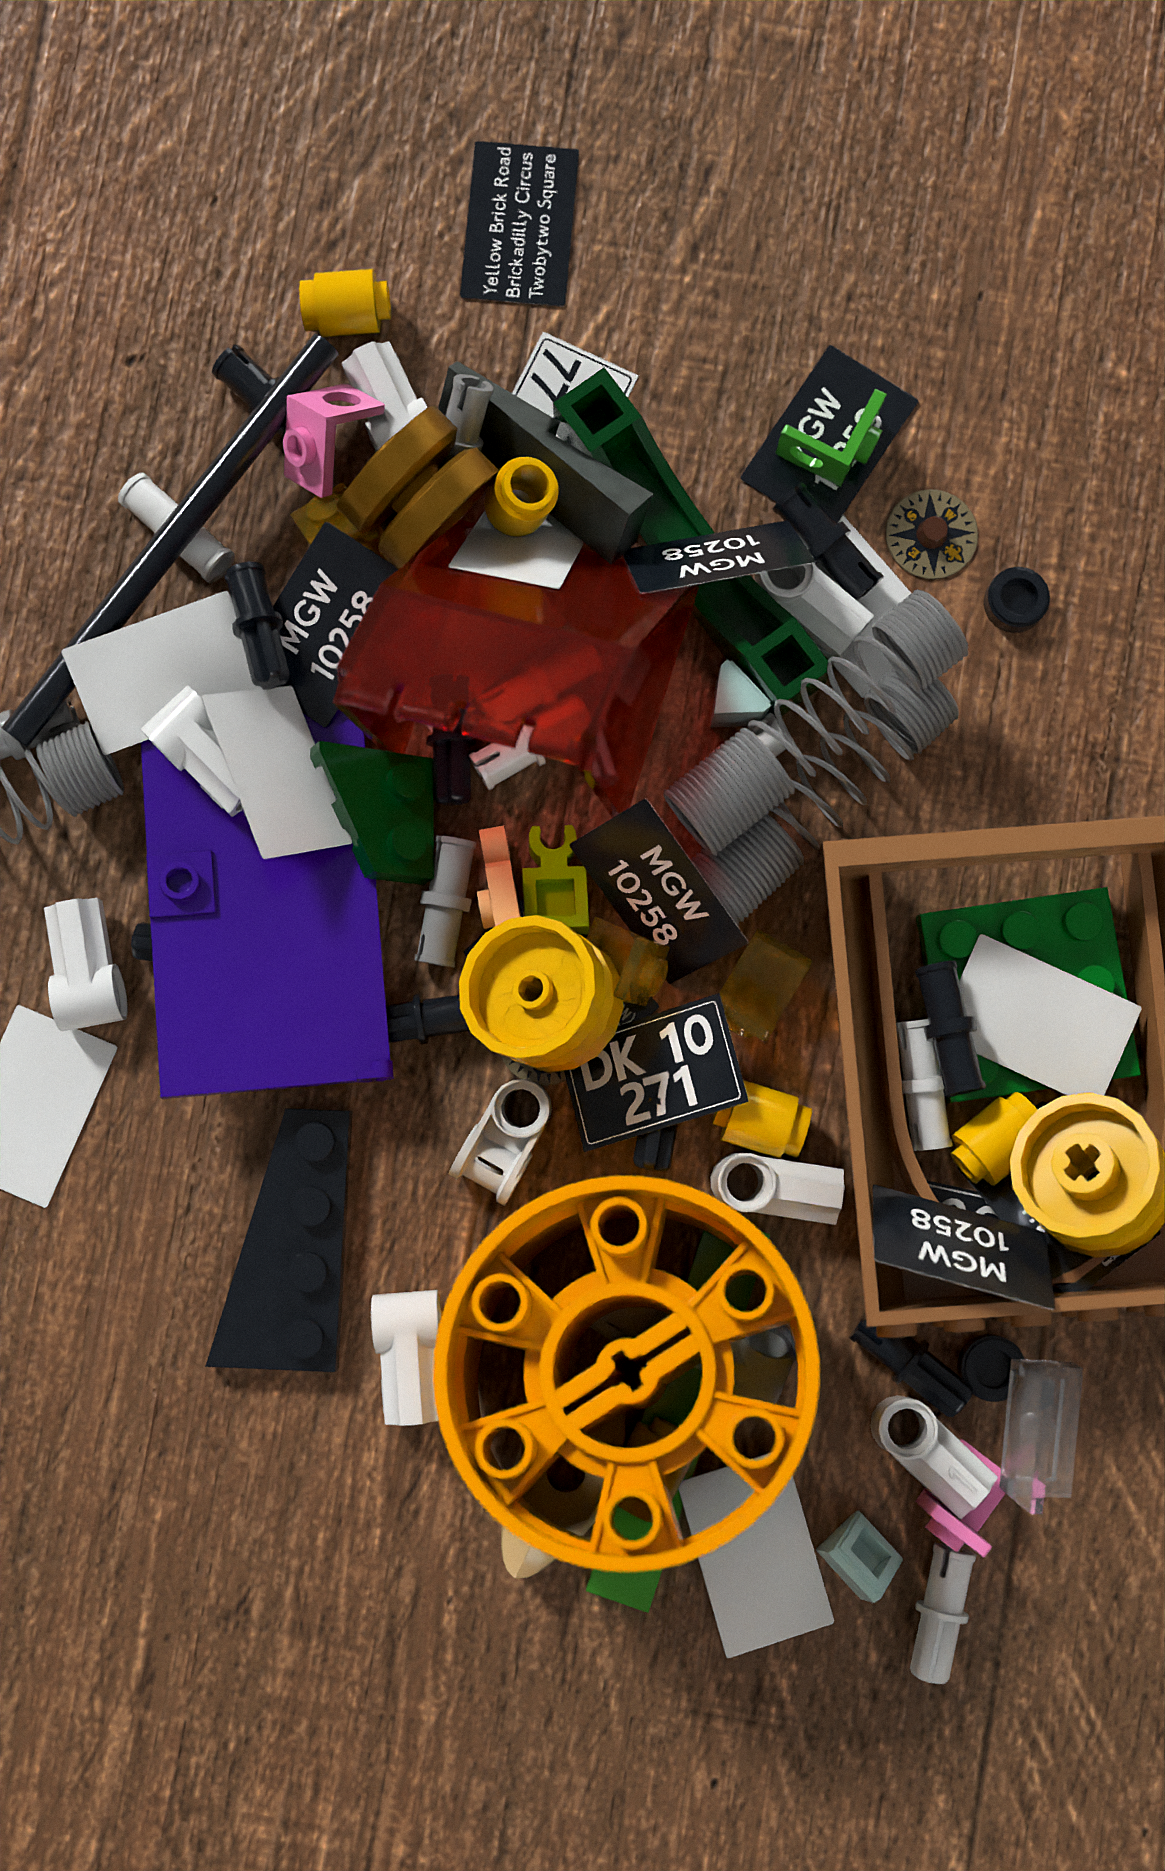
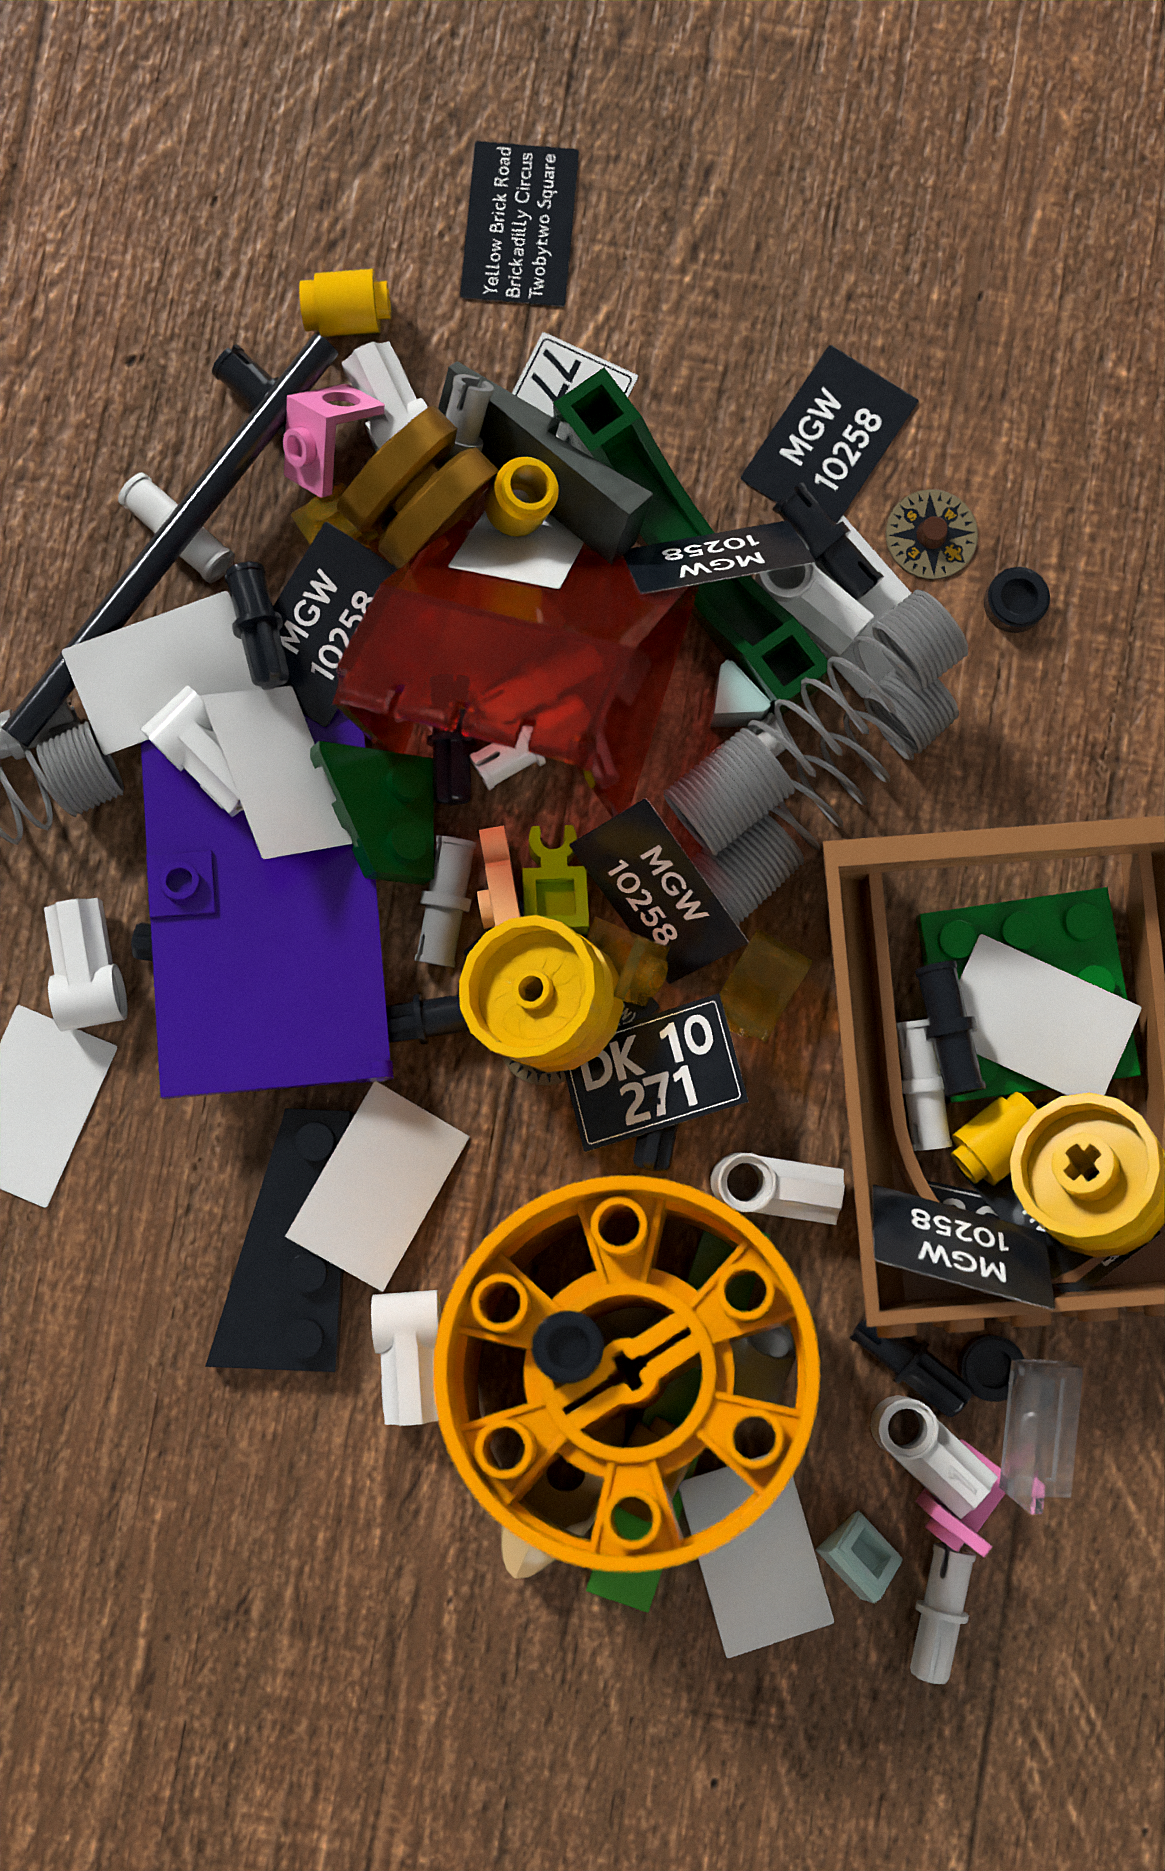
(377, 1186): none -> white sticker
(502, 1143): white piece -> none
(567, 1347): none -> black tile
(767, 1123): yellow brick -> none
(832, 463): bright green bracket -> none

